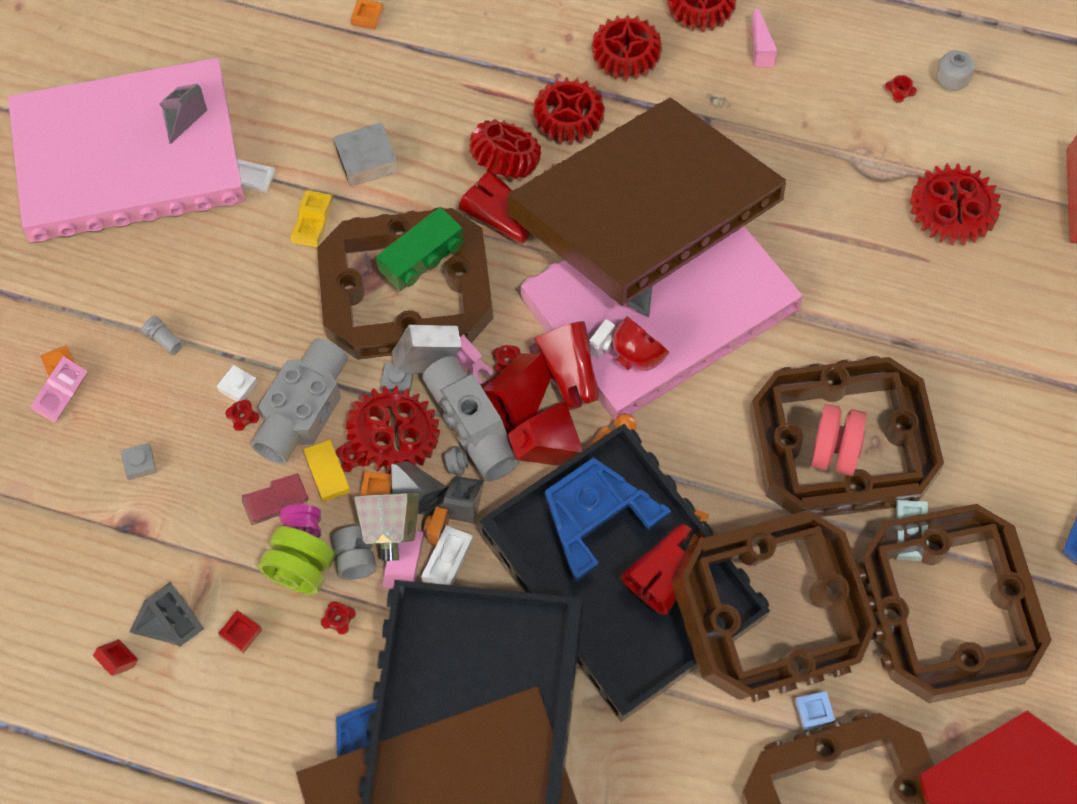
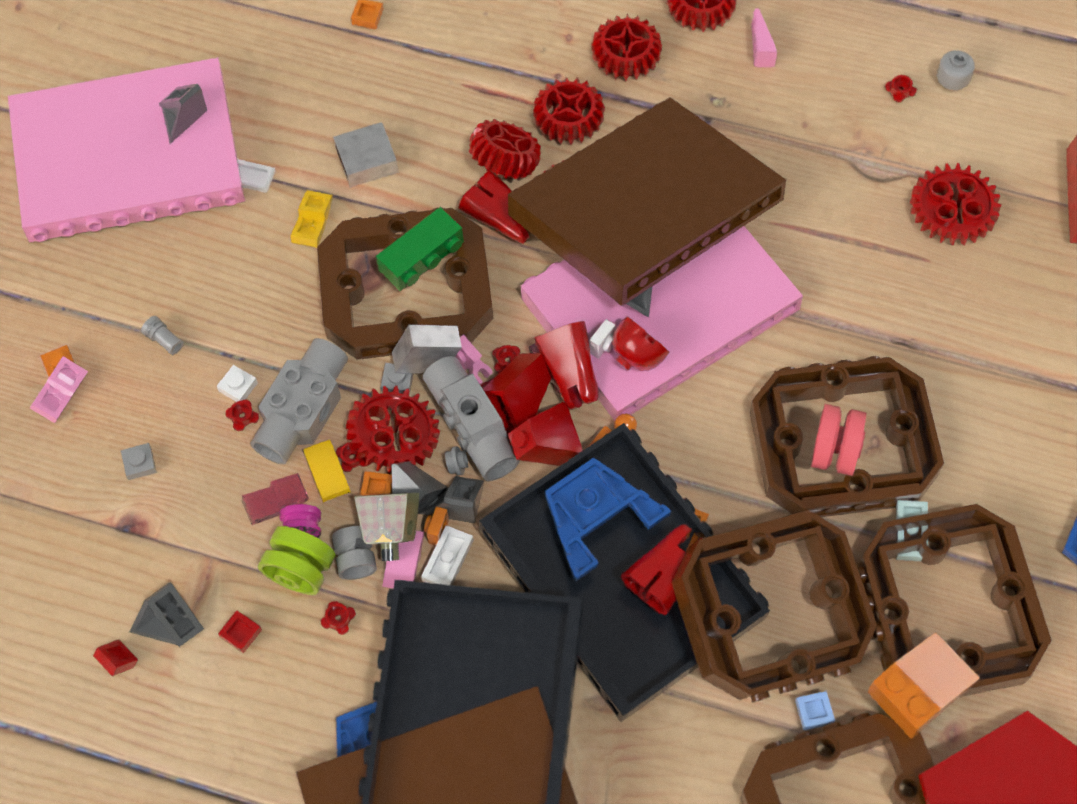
(922, 684): none -> orange slope

